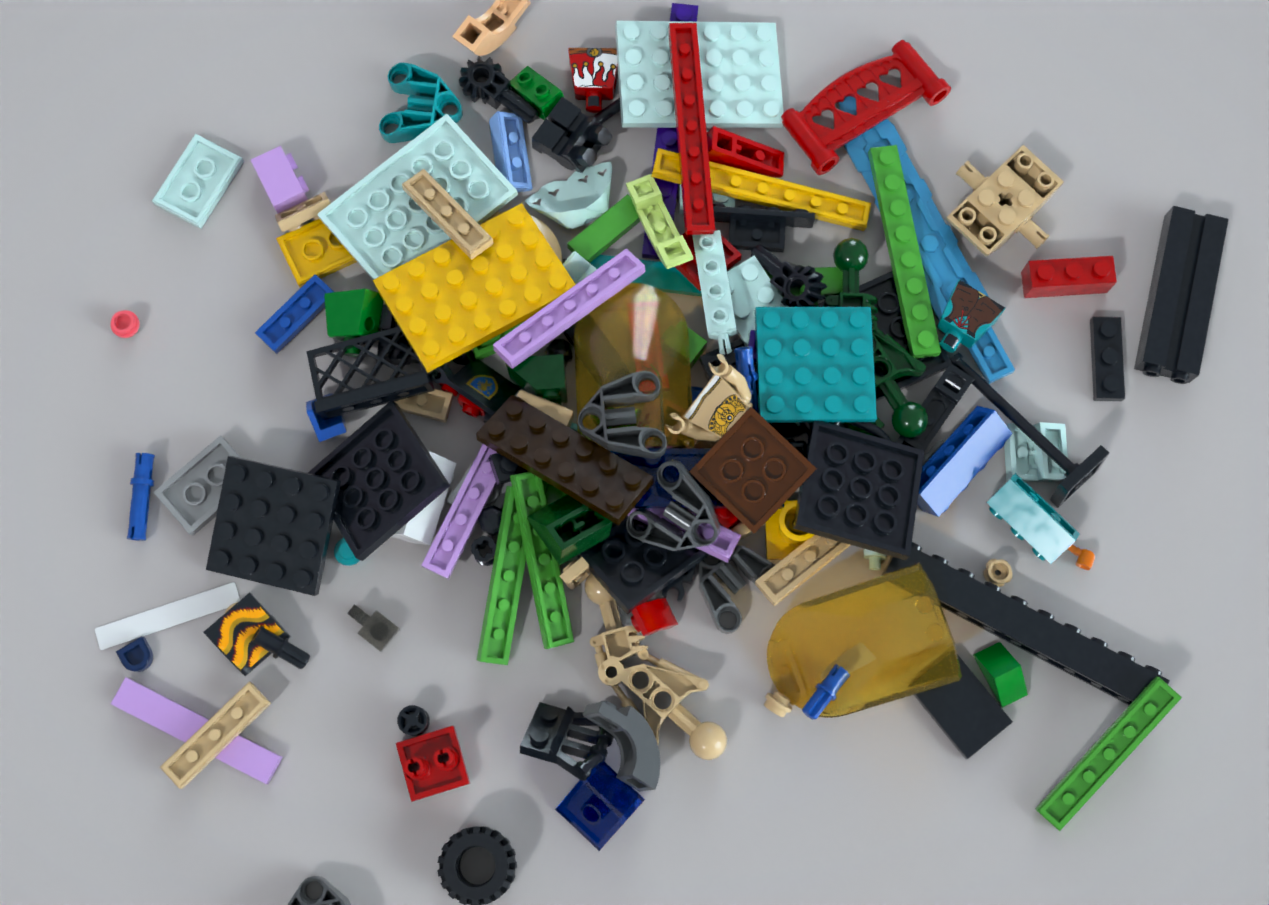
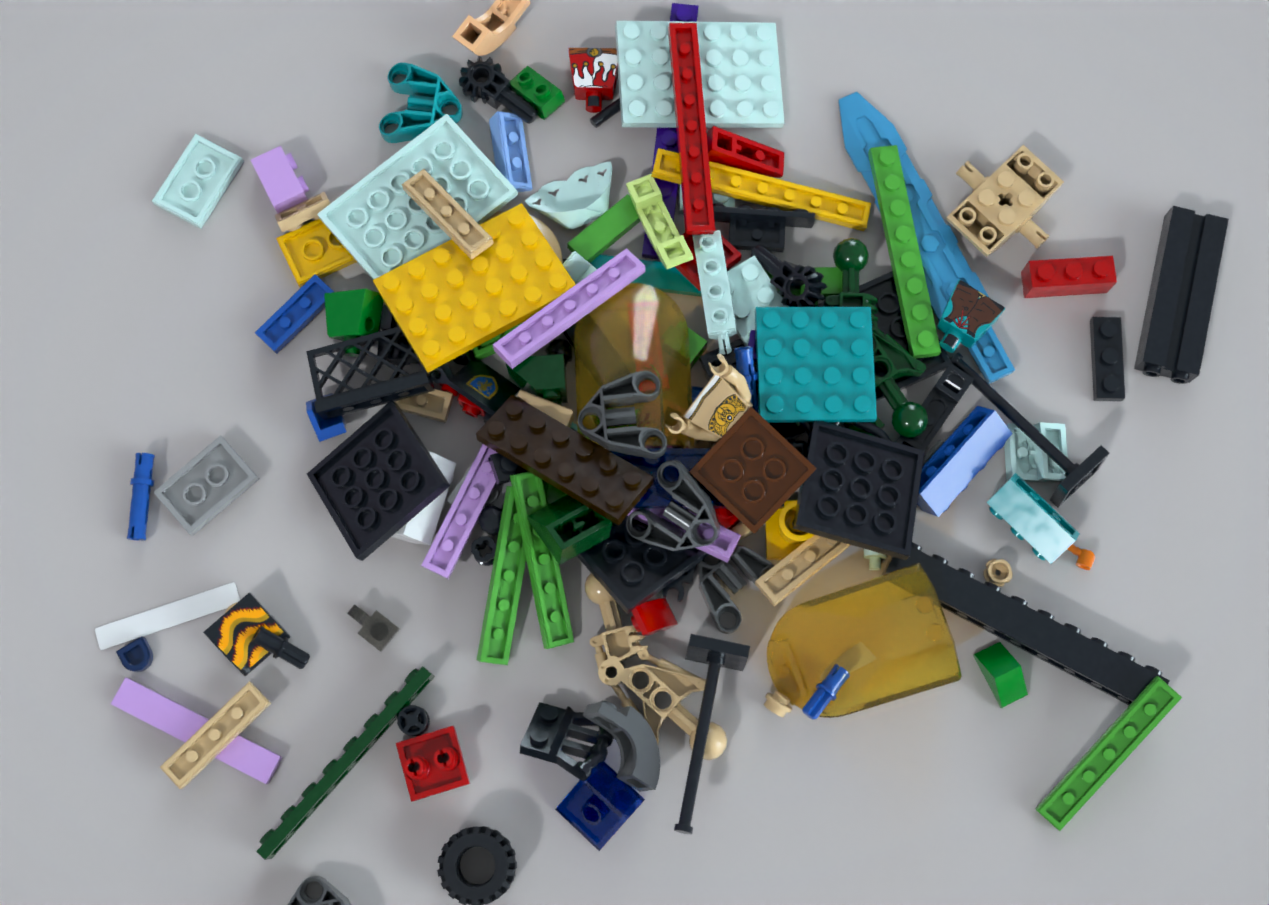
(125, 324): coral plate -> none
(273, 525): black plate -> none
(336, 770): none -> dark green plate
(344, 554): teal plate -> none
(571, 136): black hips -> none
(575, 573): tan plate -> none
(716, 654): none -> black tile
(821, 142): red piece -> none
(965, 712): black tile -> none

